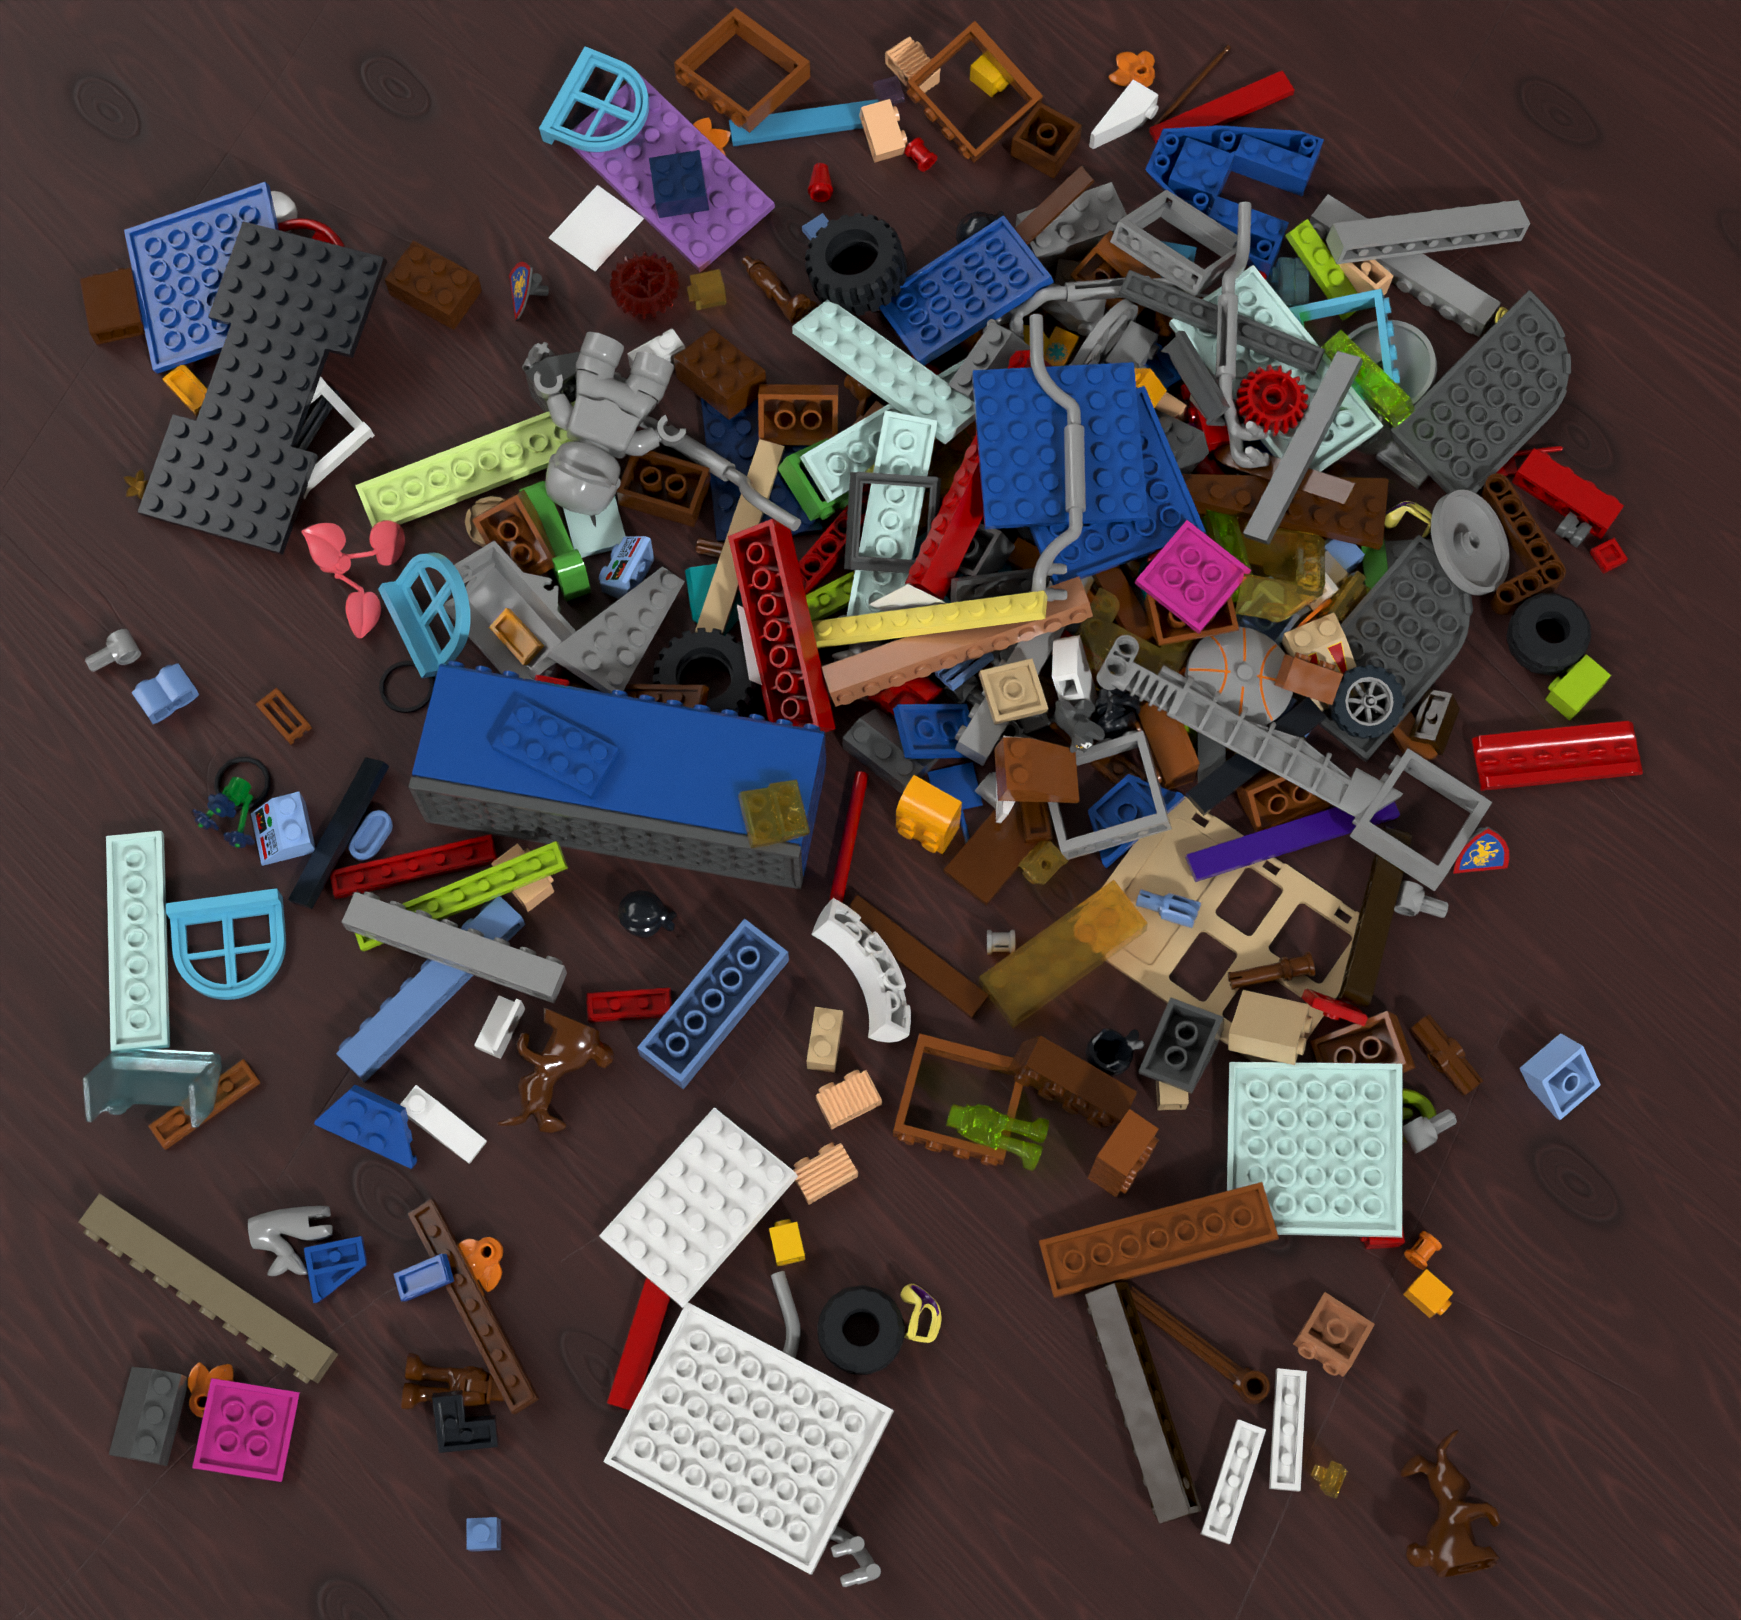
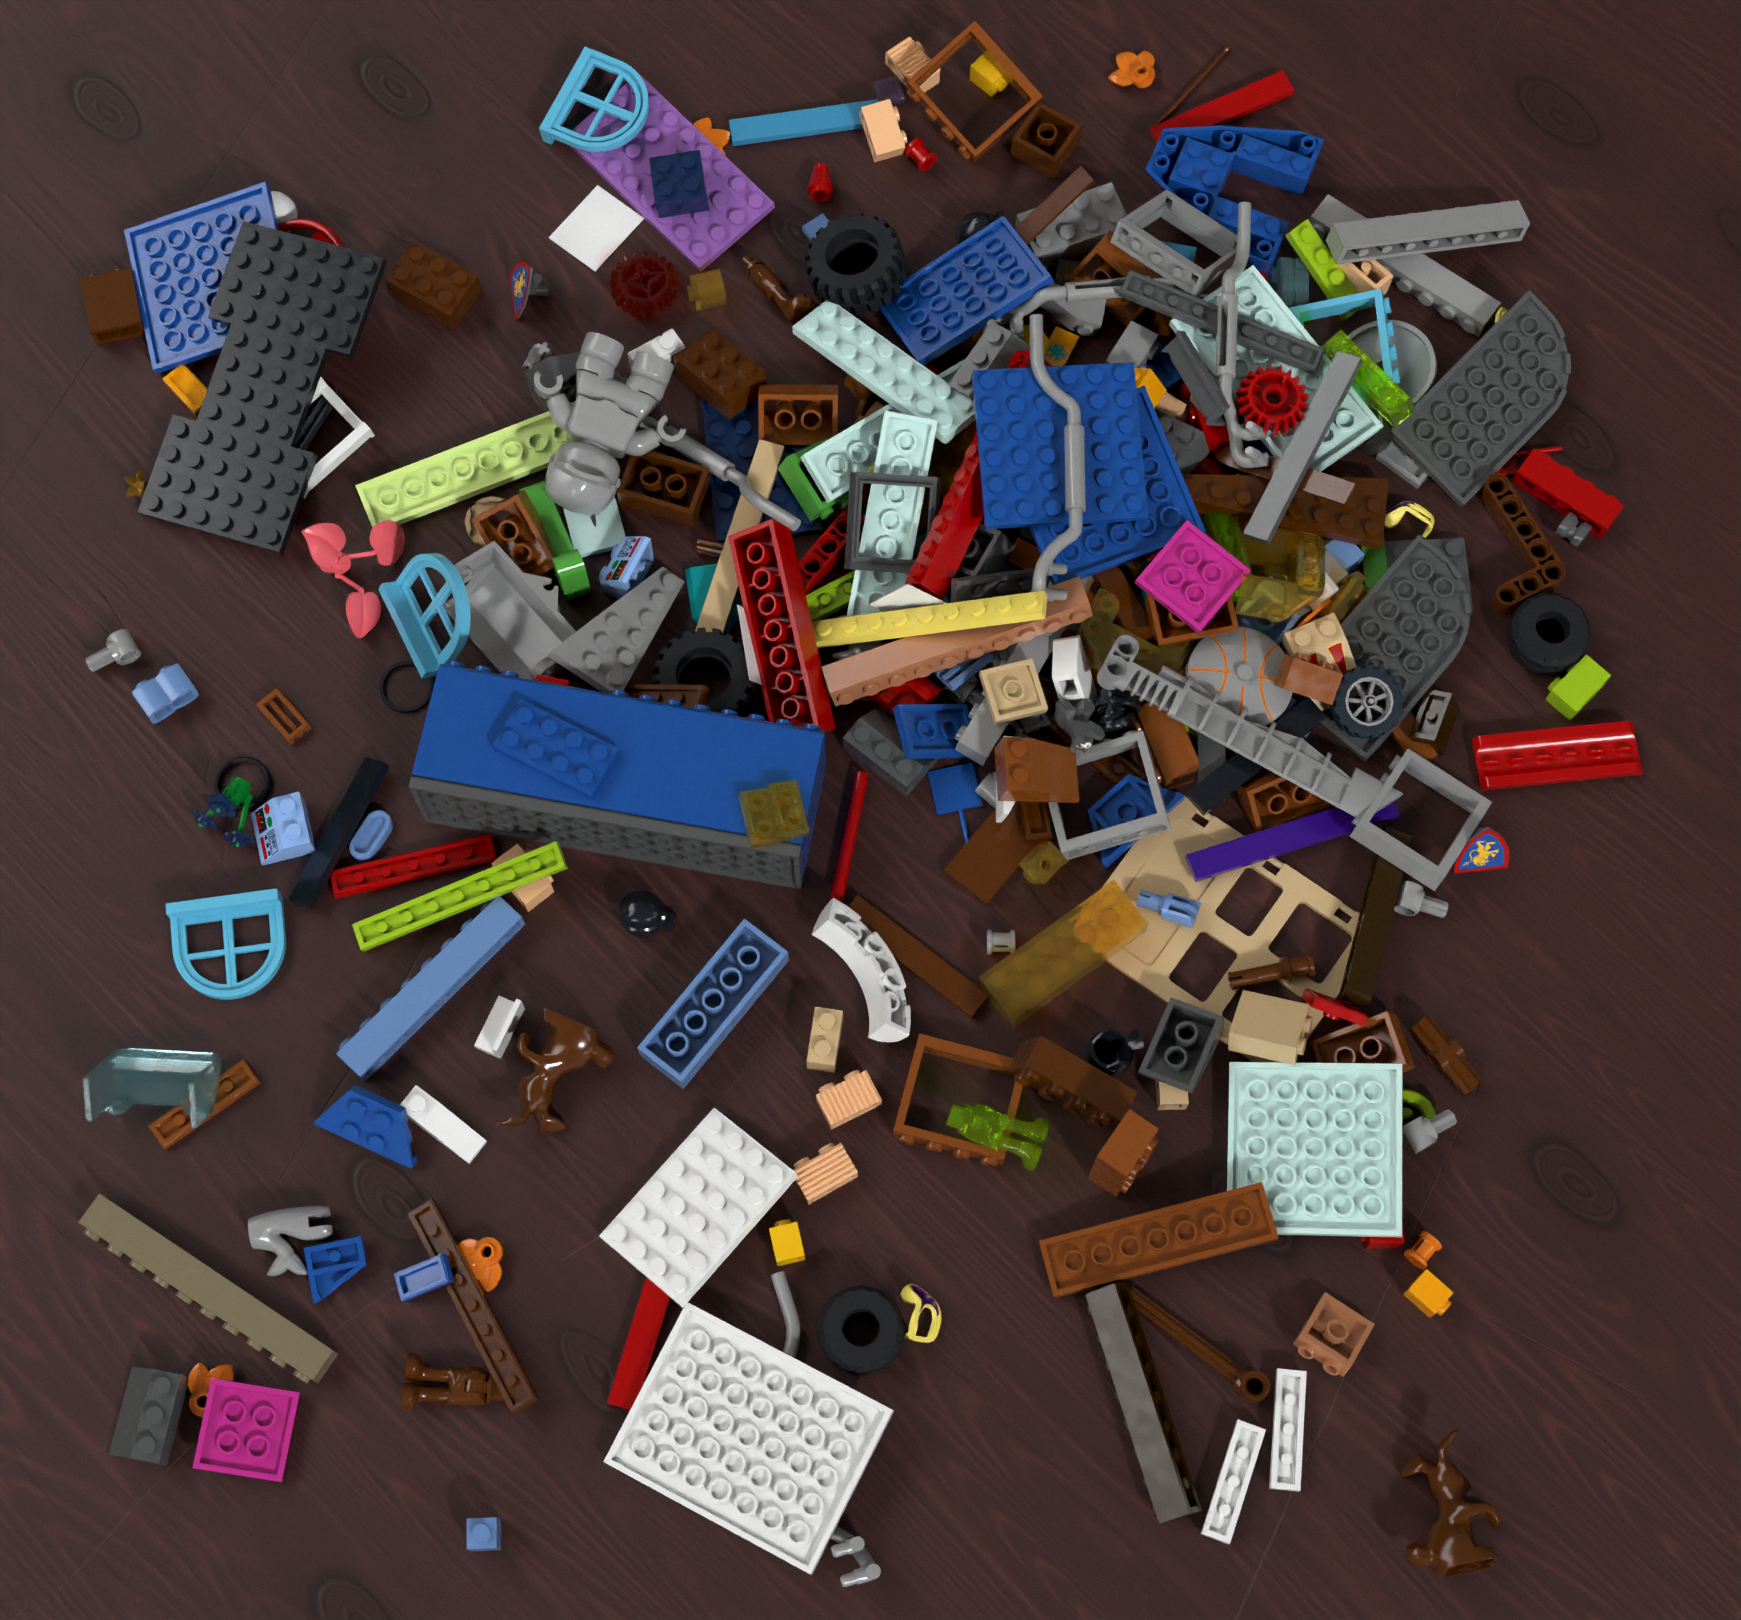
(137, 941): light aqua plate -> none
(455, 947): light grey brick -> none
(458, 1432): black plate -> none
(516, 636): light orange tile -> none
(628, 1004): red tile -> none
(764, 41): dark orange window -> none
(928, 815): light orange brick -> none
(1106, 334): light grey window -> none
(1126, 114): white slope -> none
(1330, 1478): clear yellow tile -> none
(1470, 542): light grey dish -> none
(1560, 1075): light blue slope -> none
(1608, 555): red tile -> none

